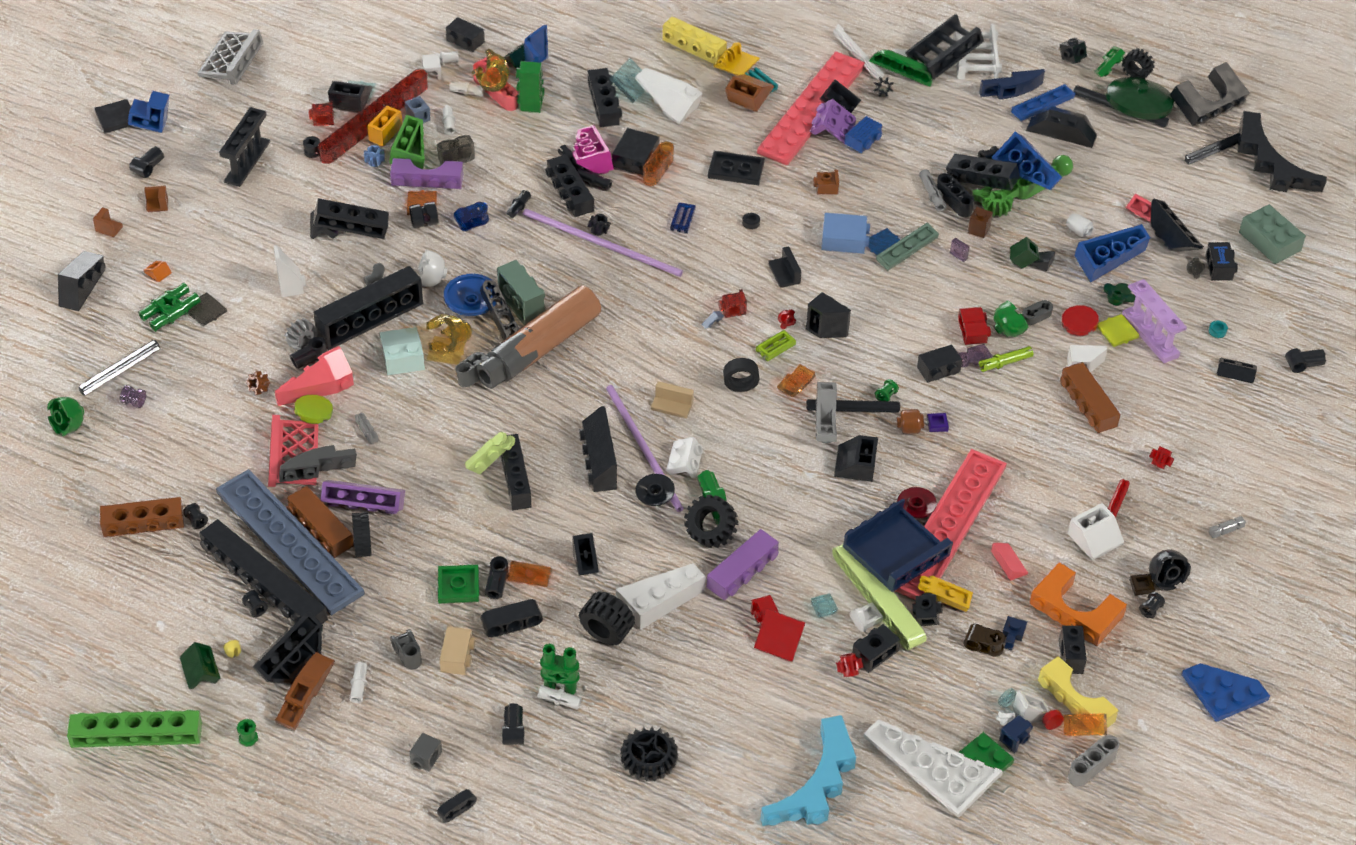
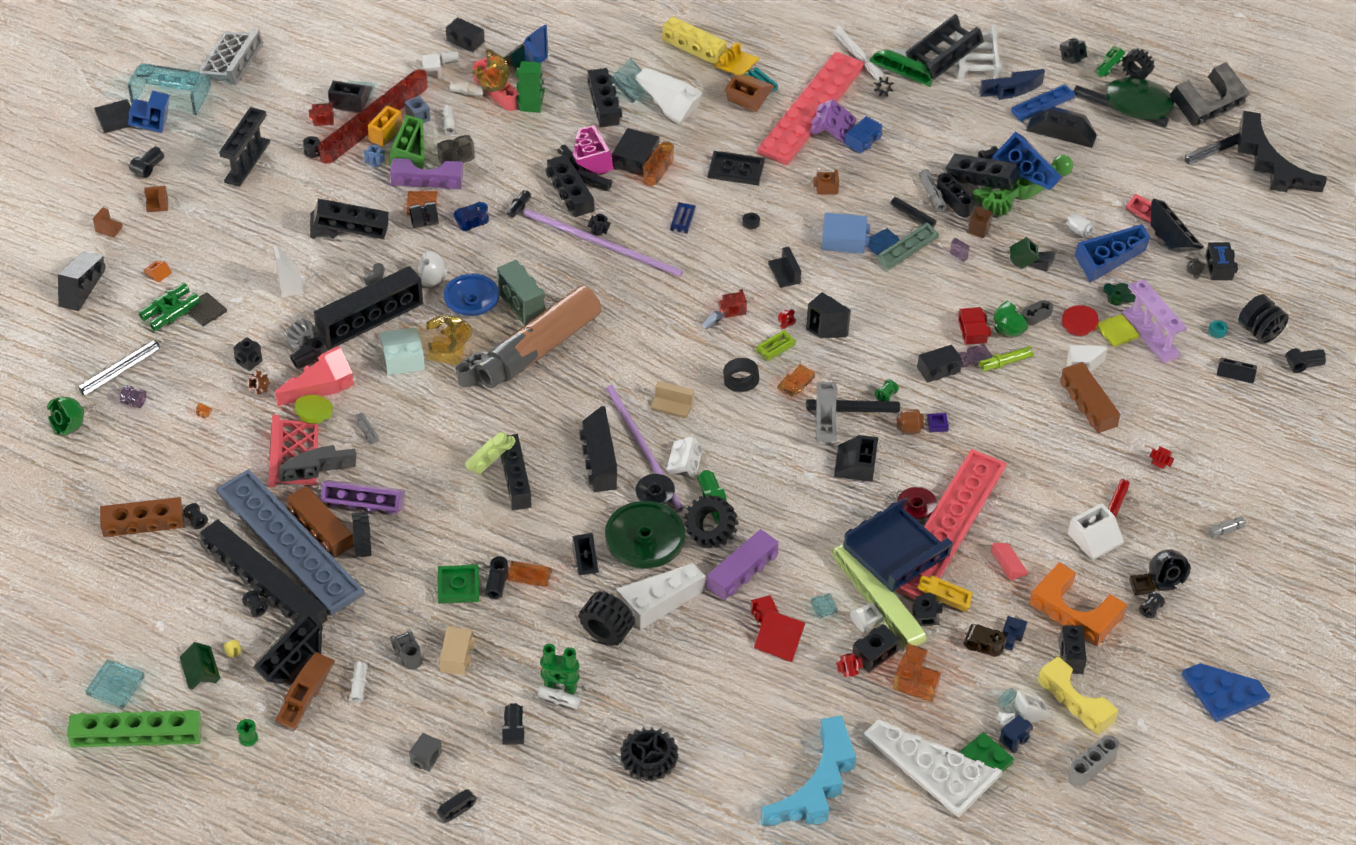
(115, 683): none -> clear light blue tile
(170, 77): none -> clear light blue windscreen
(203, 409): none -> clear orange hinge
(247, 353): none -> black brick
(496, 313): black beam -> none
(511, 618): black beam -> none
(645, 534): none -> dark green dish
(841, 95): black hinge -> none
(912, 212): none -> black axle
(913, 677): none -> clear orange brick
(1052, 719): red tile -> none
(1085, 724): clear orange tile -> none
(1263, 318): none -> black wheel
(1272, 234): sand green brick -> none

